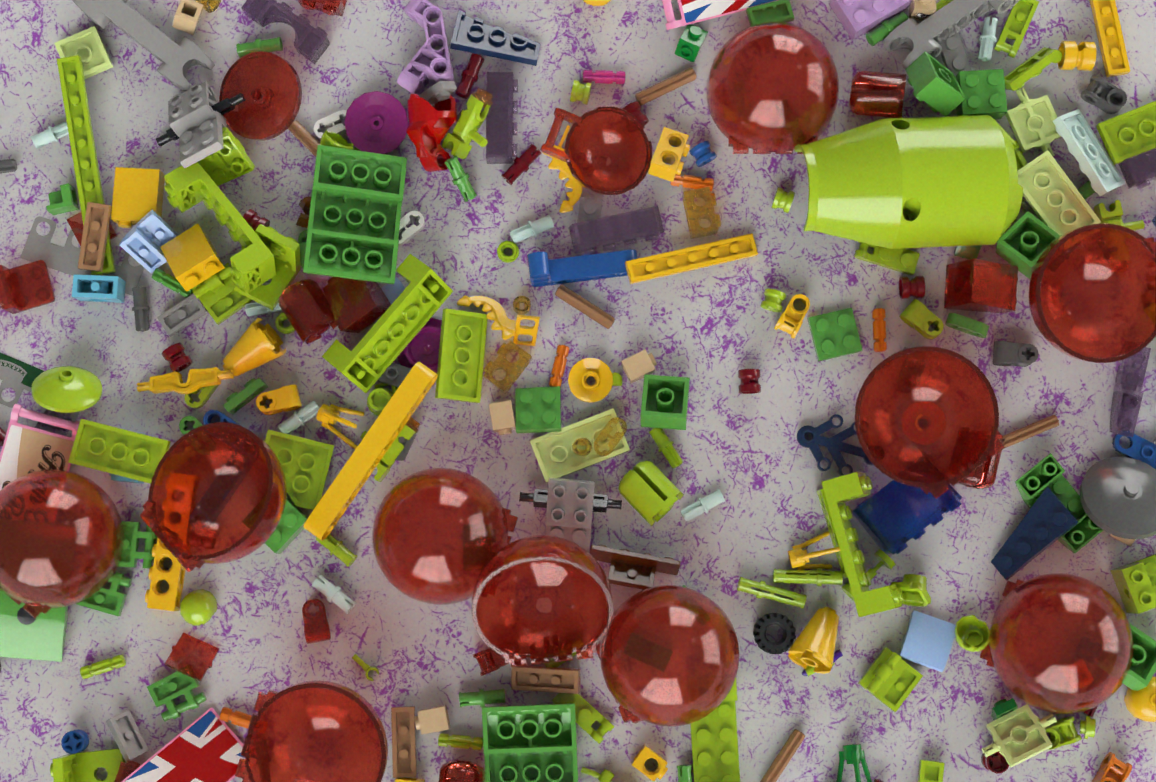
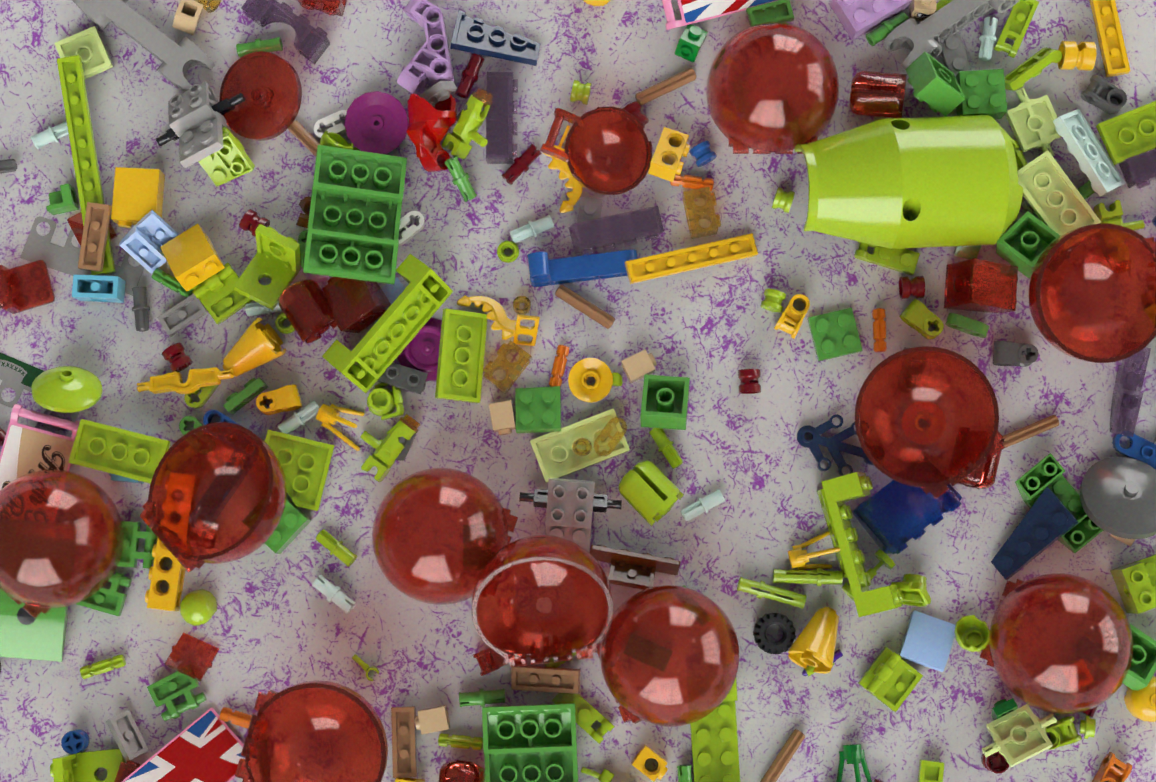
(192, 185): lime plate -> none
(315, 626): clear red piece -> none
(370, 451): yellow beam -> none
(604, 77): dark pink axle -> none

